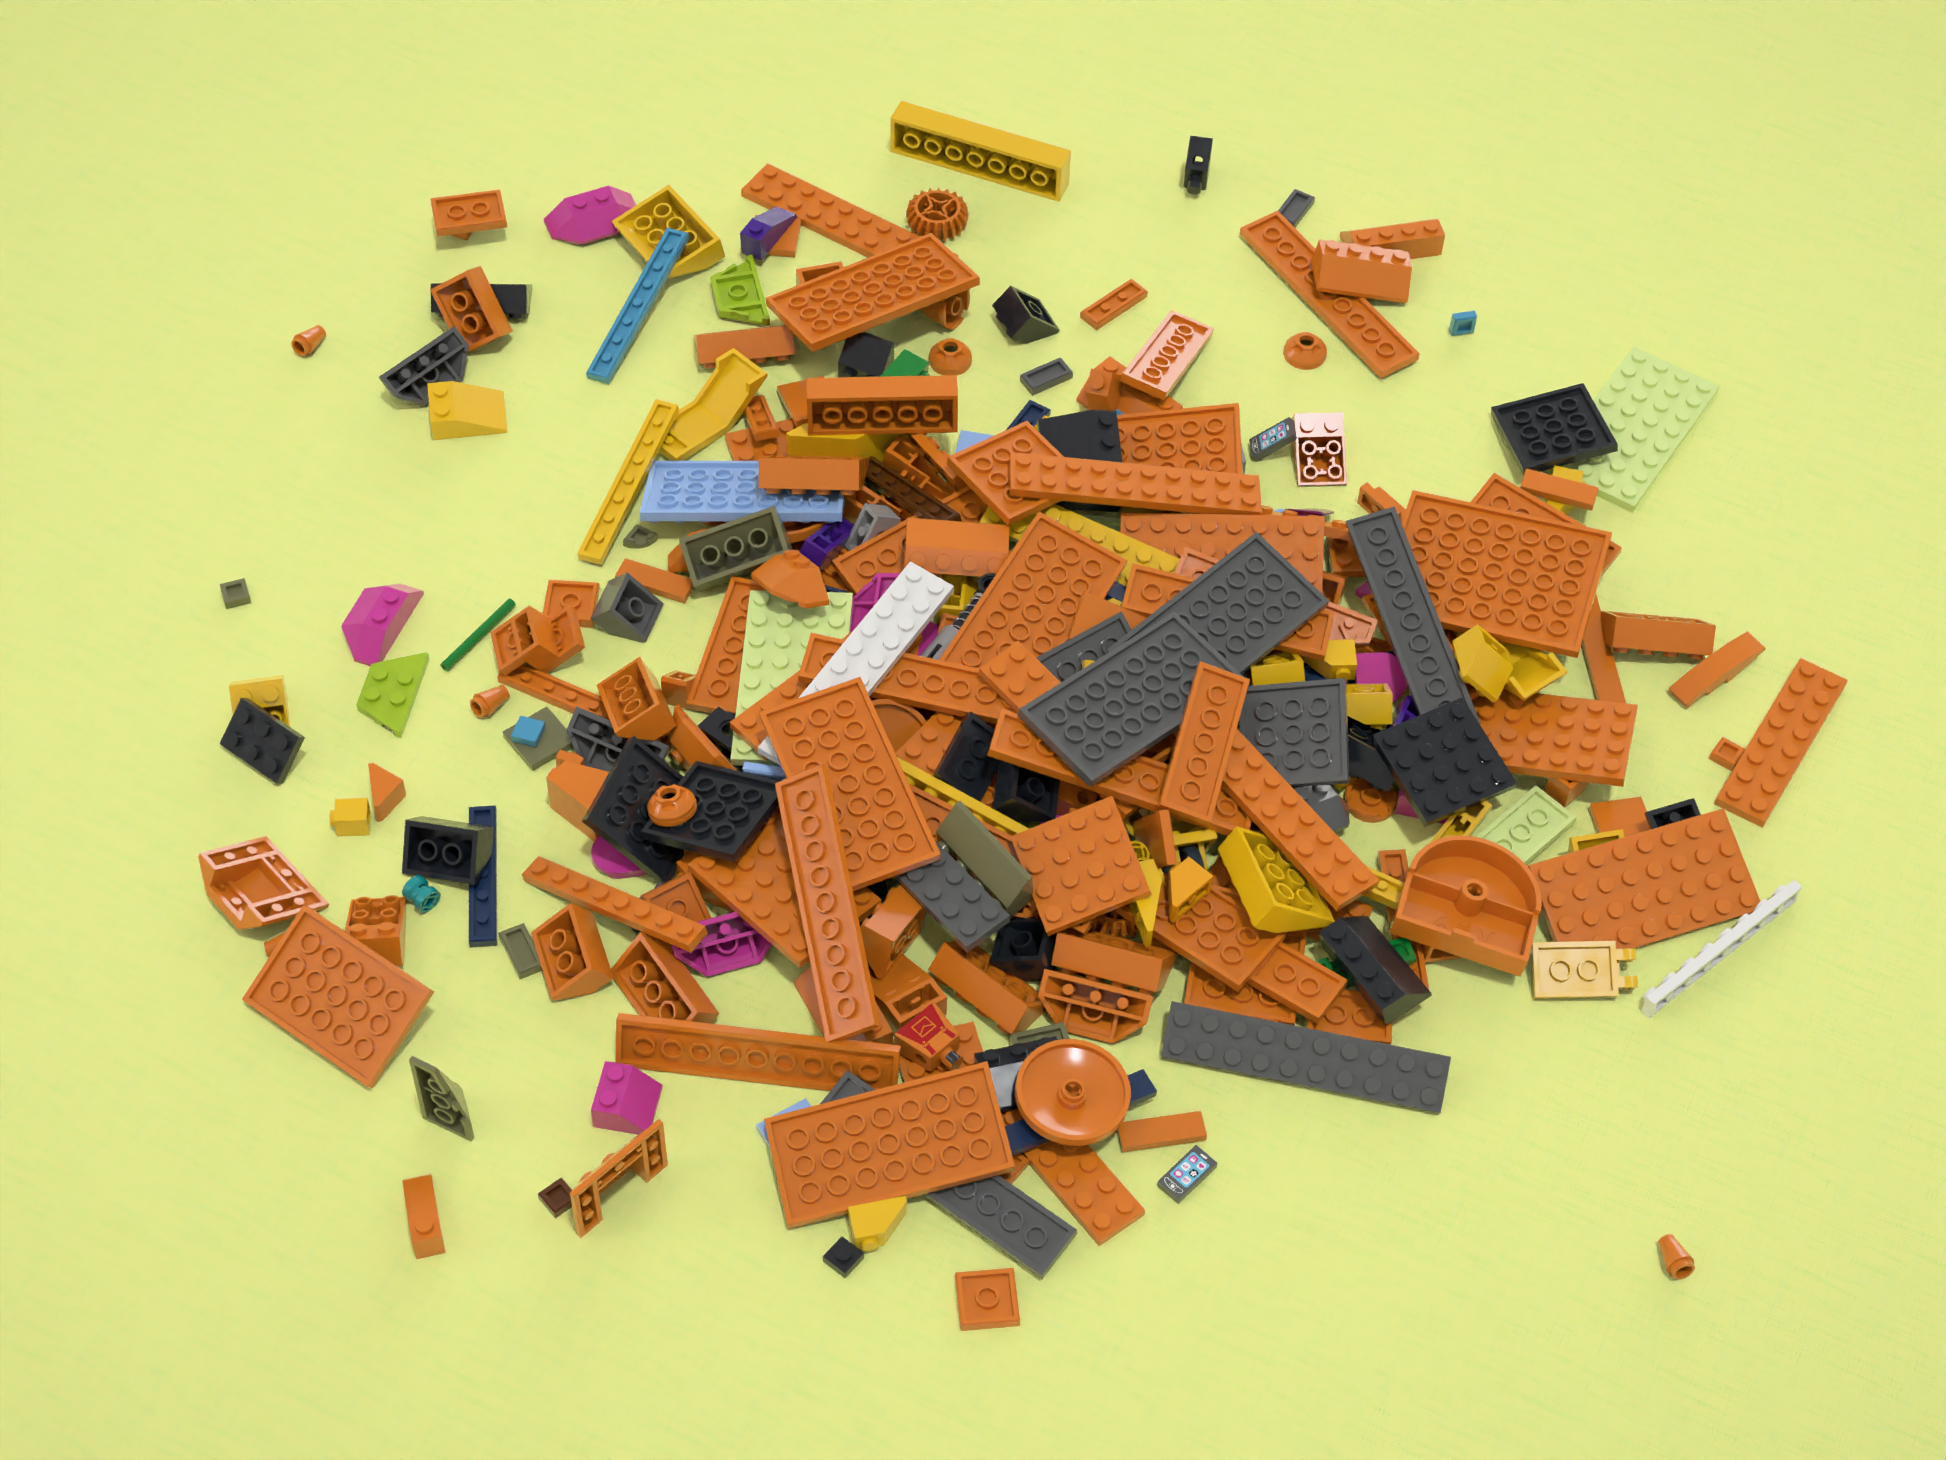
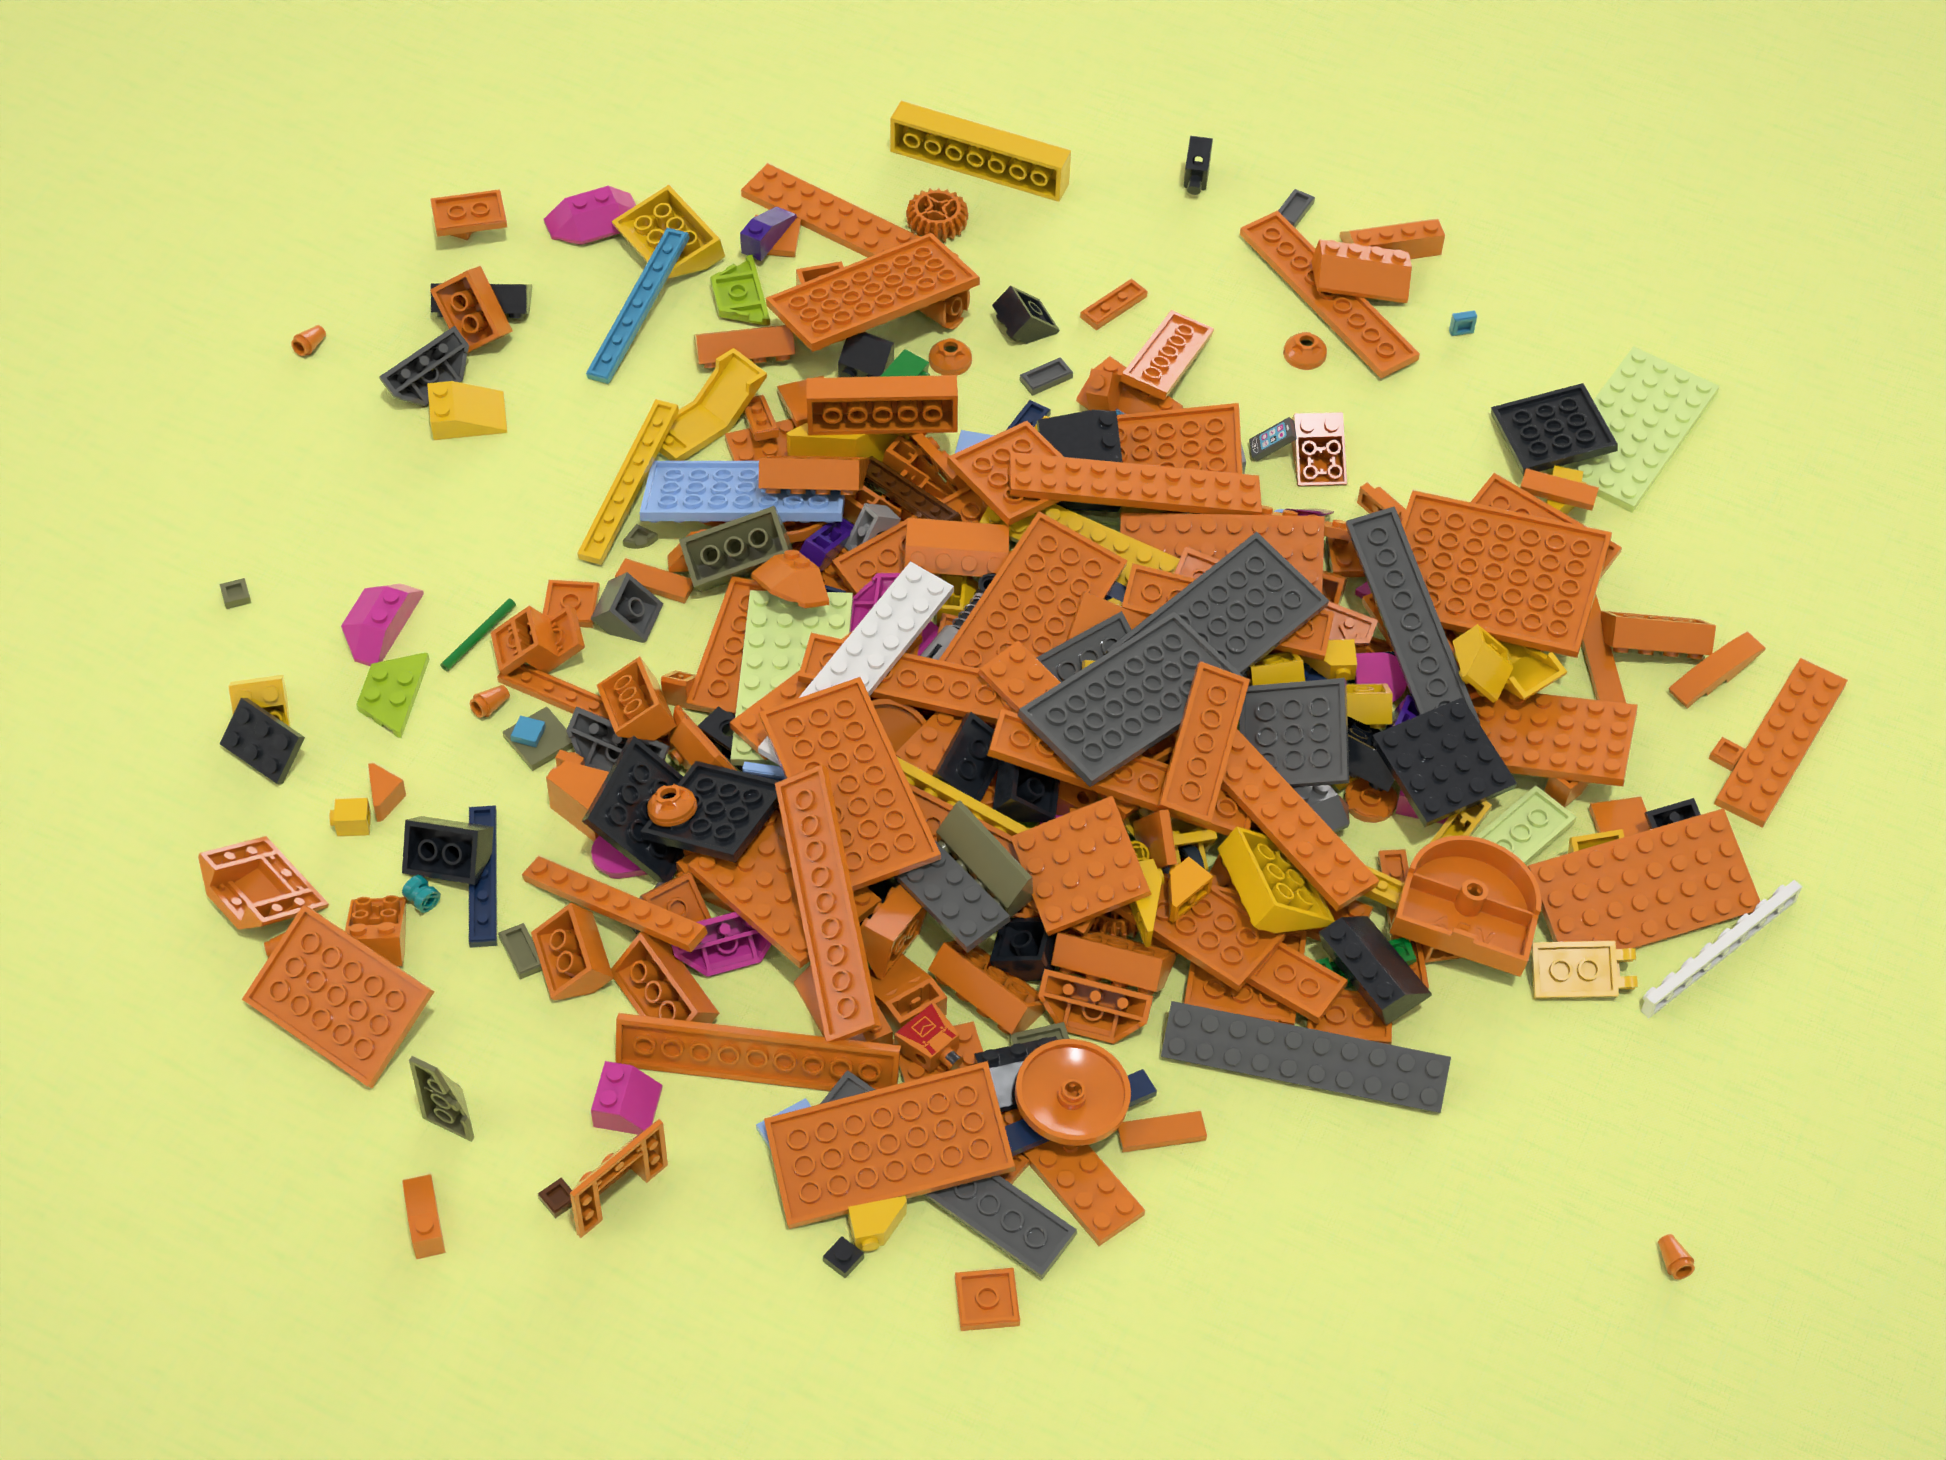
(1187, 1174): tile -> none

